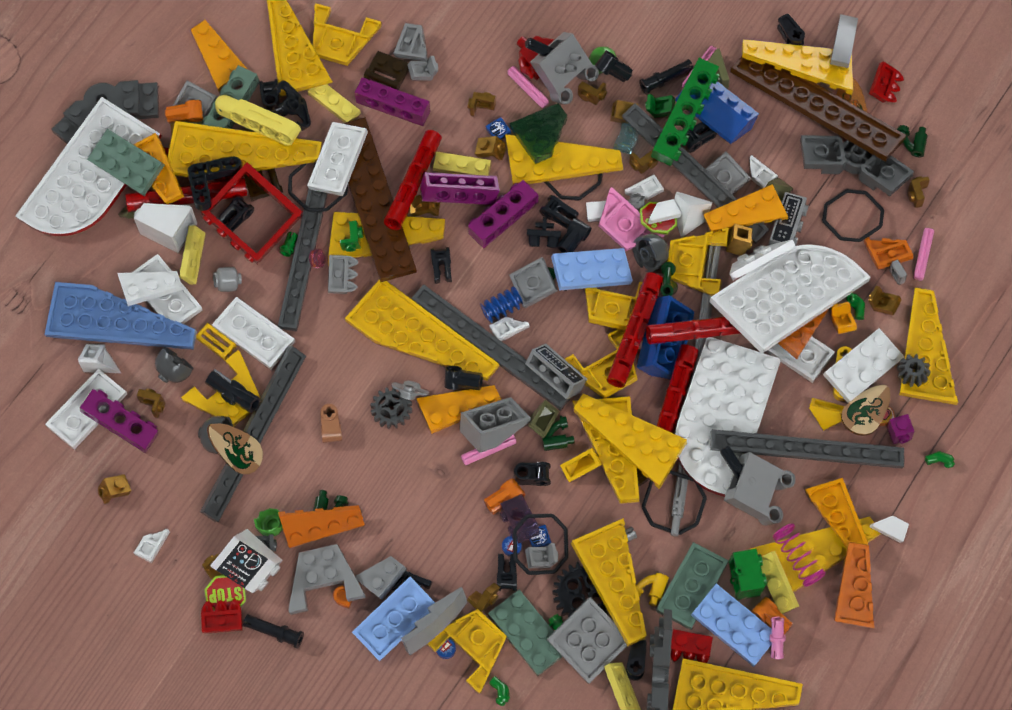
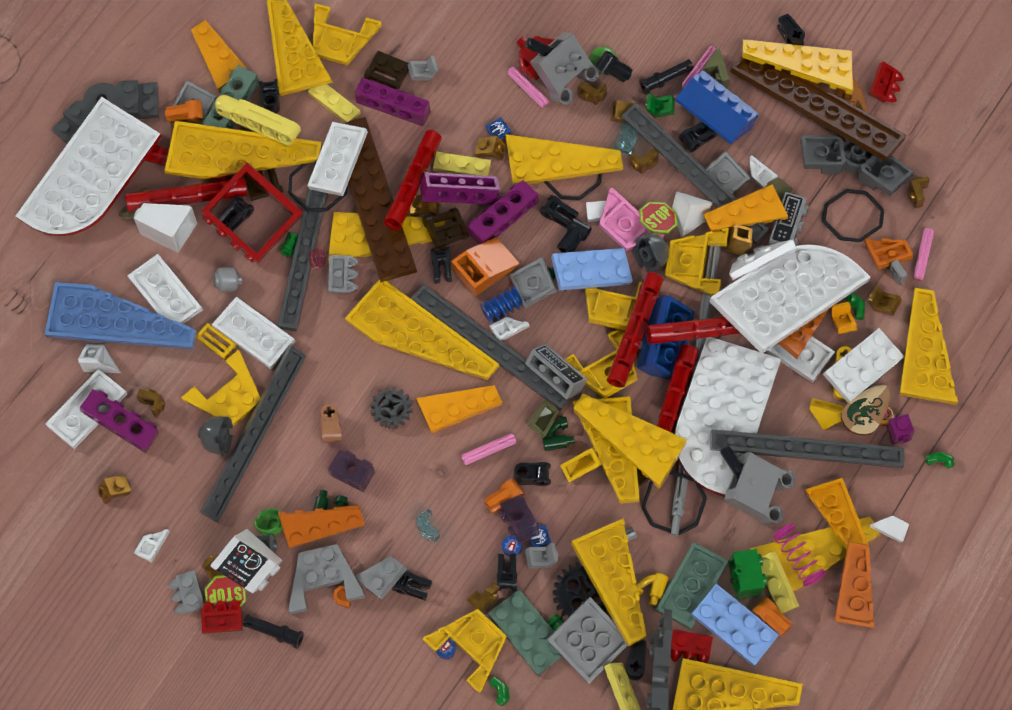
(125, 162): sand green plate -> none
(148, 285): white wing -> none
(166, 182): light orange wing -> none
(172, 367): dark grey cylinder -> none
(188, 593): none -> light grey plate
(192, 254): light yellow plate -> none
(202, 177): black beam -> none
(233, 391): black piece -> none
(236, 448): shield -> none
(292, 105): black piece -> none
(355, 234): green bracket -> none
(357, 479): none -> clear purple brick
(393, 618): light blue plate -> none
(409, 389): light grey plate -> none
(411, 43): light grey wing -> none
(427, 530): none -> clear light blue bracket
(439, 617): light grey slope -> none
(447, 233): none -> dark brown plate
(457, 378): black piece -> none
(481, 100): pearl gold bracket -> none
(483, 265): none -> orange slope
(492, 423): light grey slope -> none
(540, 131): clear green plate -> none
(552, 236): black hips -> none
(565, 544): black piece -> none
(637, 201): light grey plate -> none
(648, 187): white tile -> none
(665, 211): white tile -> none
(669, 287): dark green plant -> none
(702, 71): green brick -> none
(777, 637): bright pink pin -> none
(844, 41): light grey slope -> none
(907, 366): dark grey gear -> none
(919, 144): dark green plant -> none

